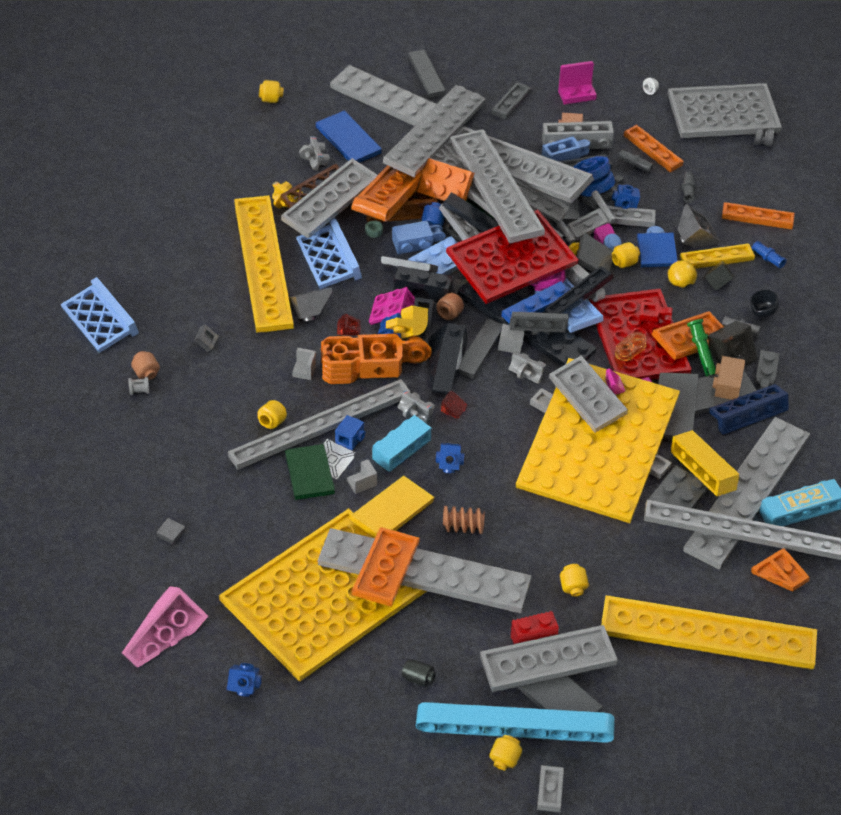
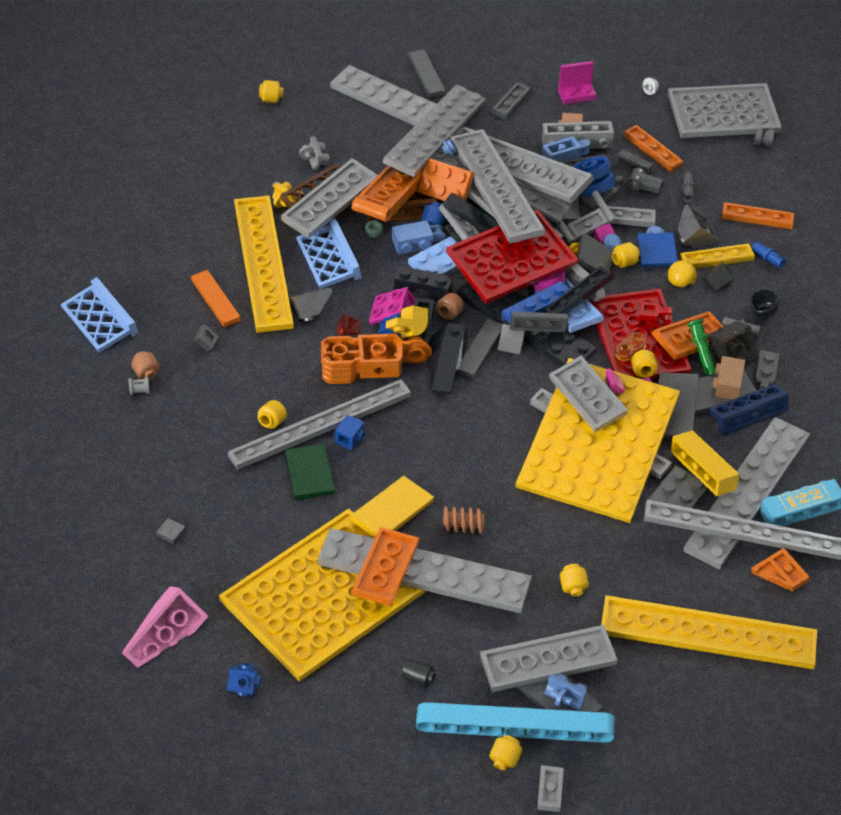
(215, 298): none -> orange tile
(305, 364): light grey panel -> none
(338, 457): white sticker -> none
(348, 137): blue tile -> none
(365, 479): light grey panel -> none
(401, 443): medium azure brick -> none
(410, 264): tile -> none
(412, 405): light grey hips -> none
(449, 147): none -> medium blue plate
(450, 450): blue brick -> none
(453, 405): clear red slope -> none
(526, 367): light grey hips -> none
(534, 627): red brick -> none
(565, 692): none -> medium blue hips
(626, 197): blue brick -> none
(640, 180): none -> dark grey piece
(644, 364): none -> yellow head

